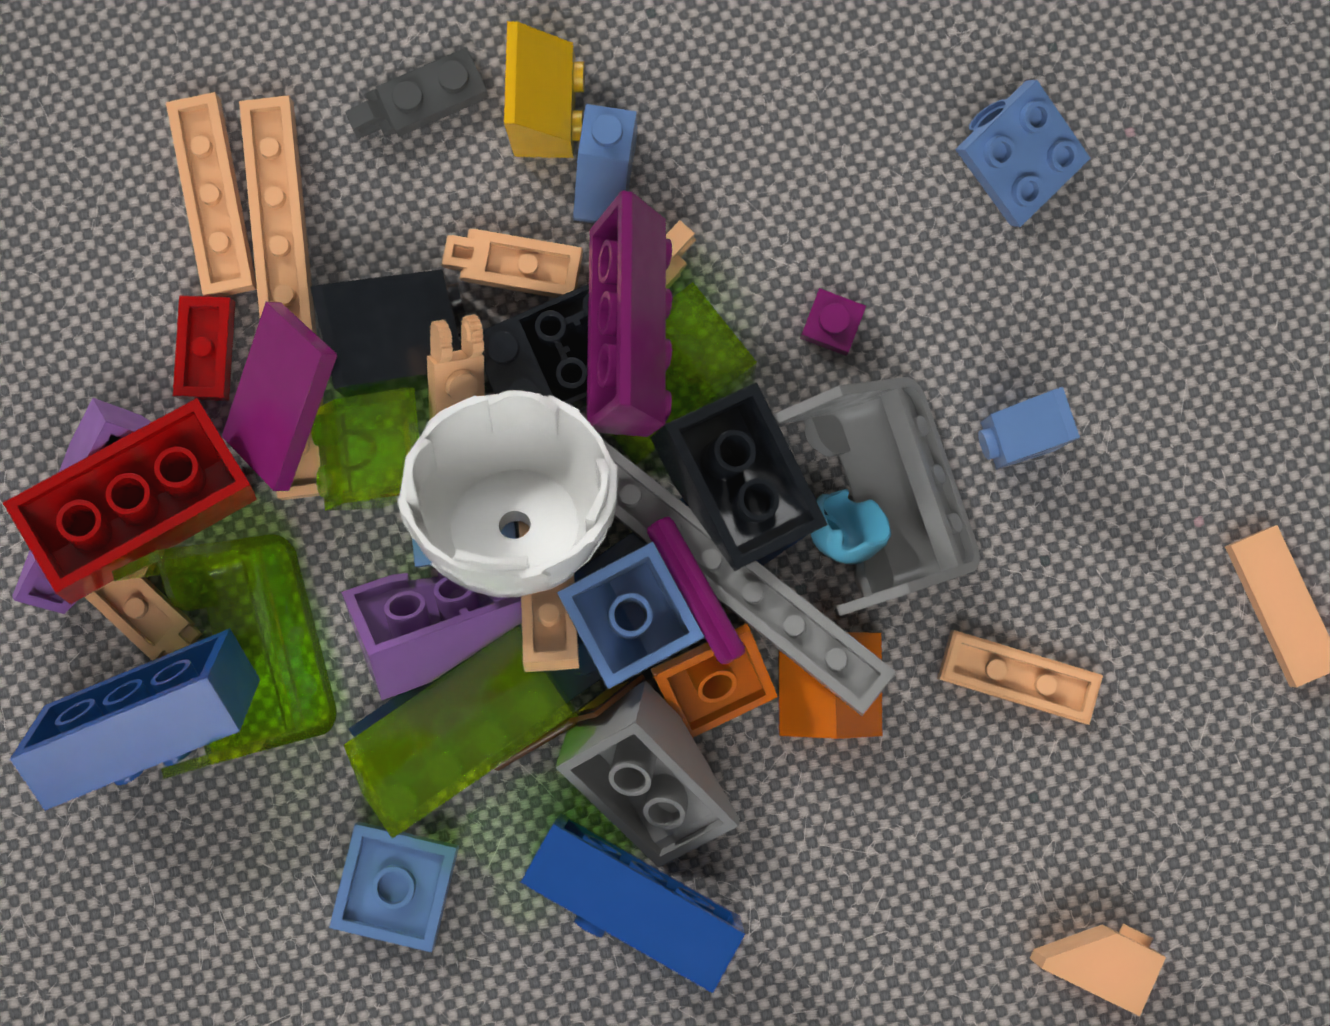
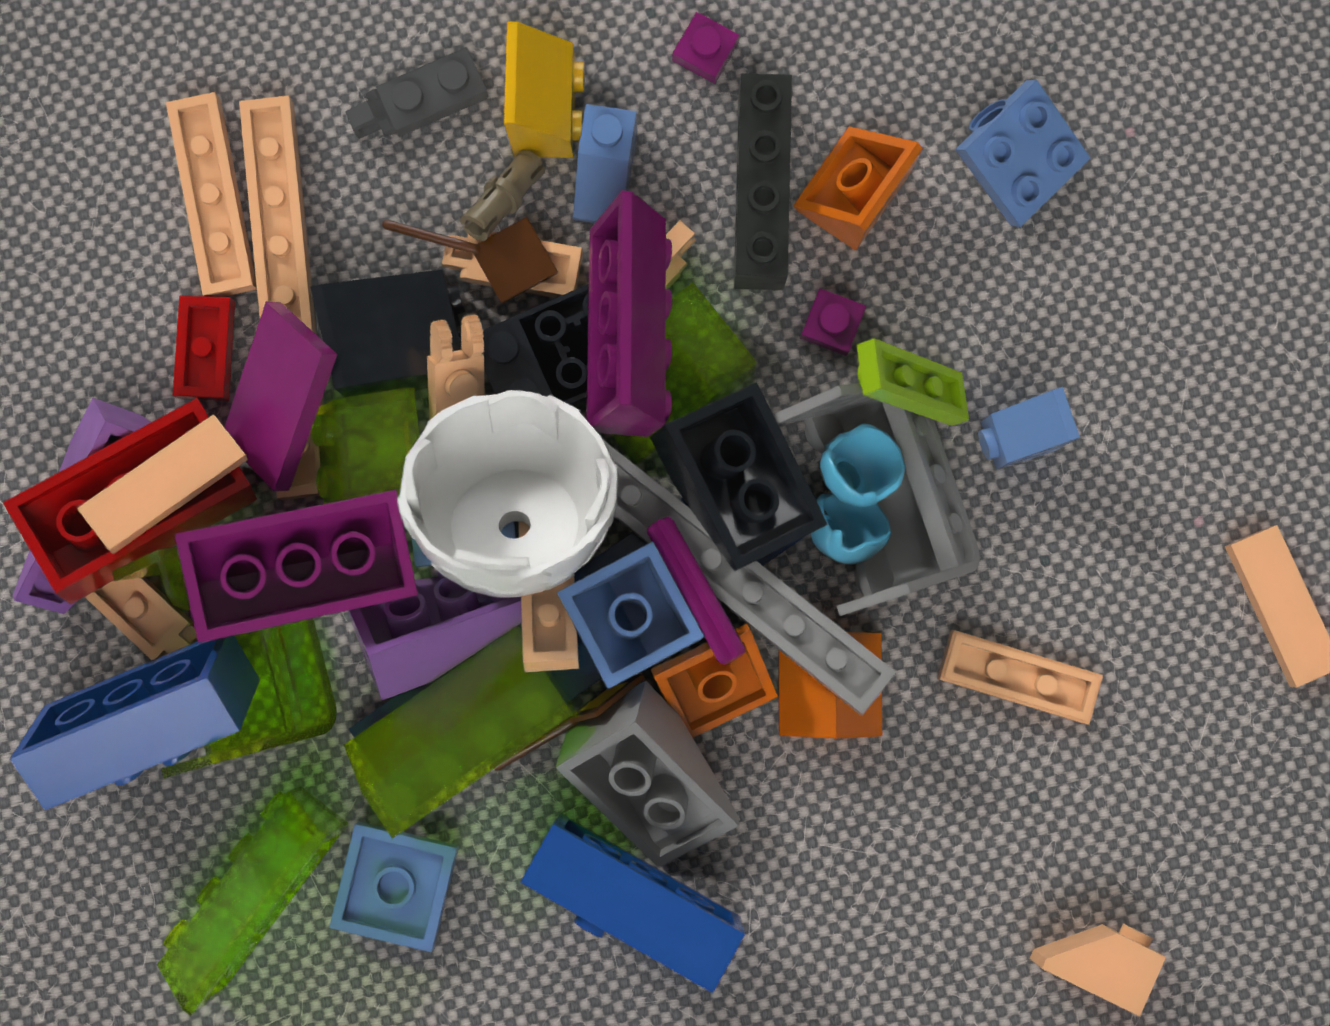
(162, 484): none -> light nougat tile
(249, 897): none -> clear neon green slope
(296, 565): none -> magenta slope
(502, 195): none -> dark tan pin
(510, 259): none -> reddish brown piece
(705, 47): none -> magenta plate
(762, 181): none -> pearl dark grey brick
(857, 183): none -> orange slope
(862, 466): none -> medium azure hair
(911, 382): none -> lime plate

